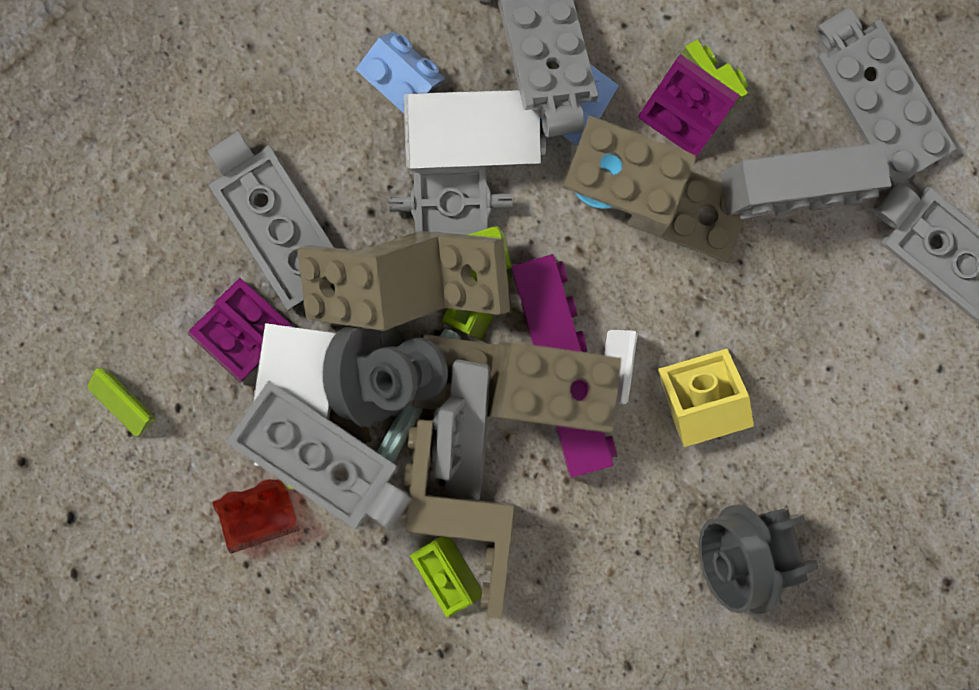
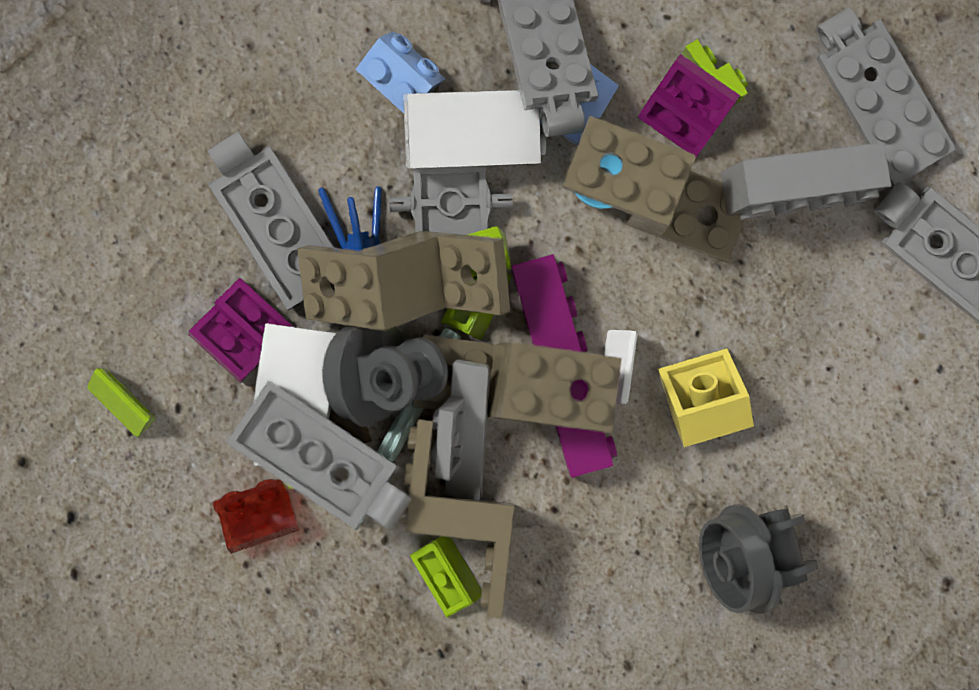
(357, 240): none -> blue plant

